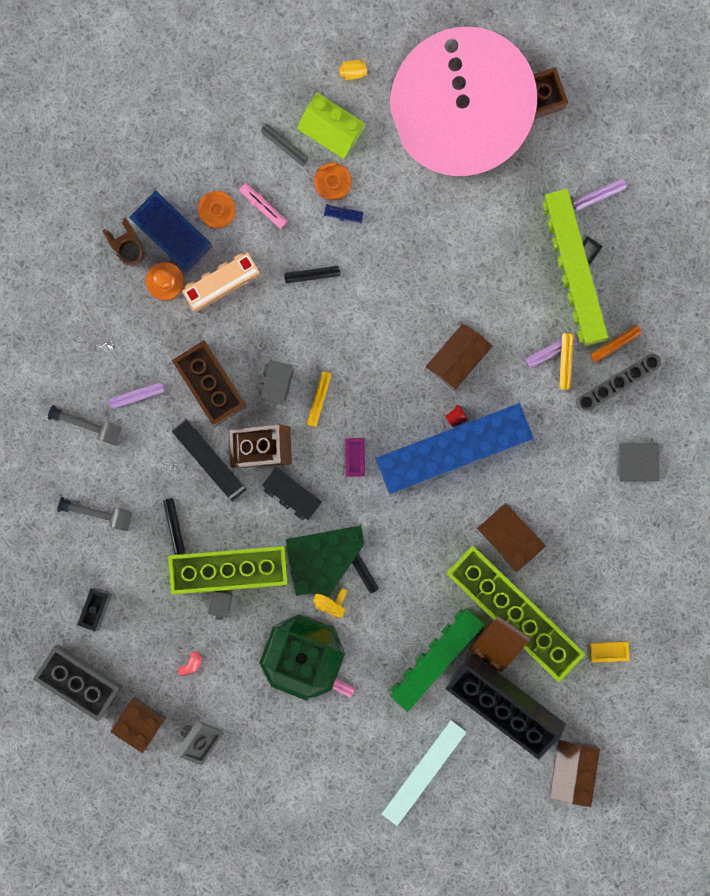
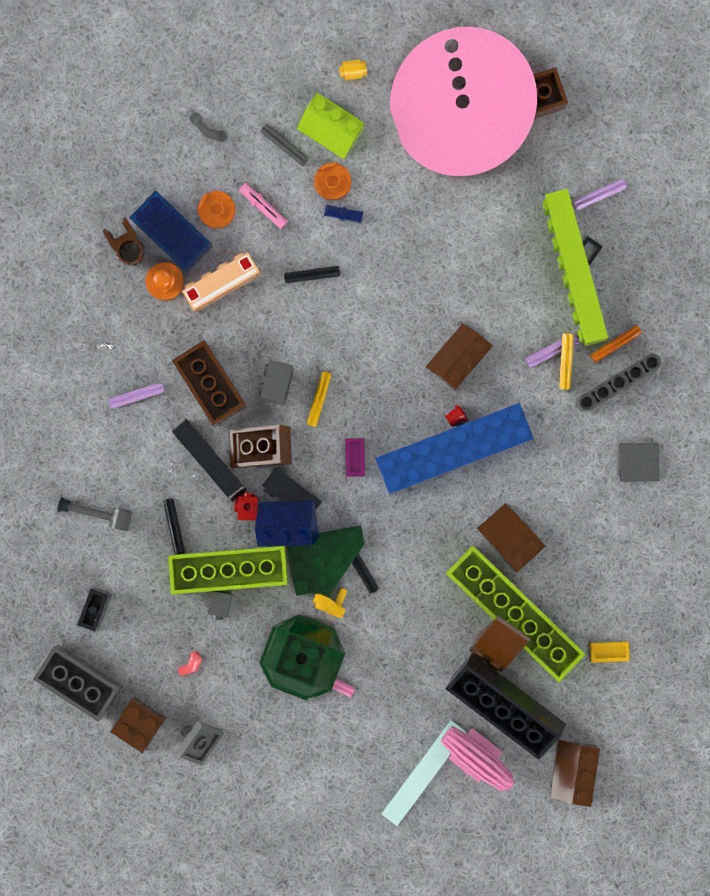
(107, 432): dark grey piece -> none
(217, 135): none -> dark grey piece
(247, 507): none -> red brick
(286, 523): none -> clear blue slope
(436, 660): green brick -> none
(477, 757): none -> bright pink plate

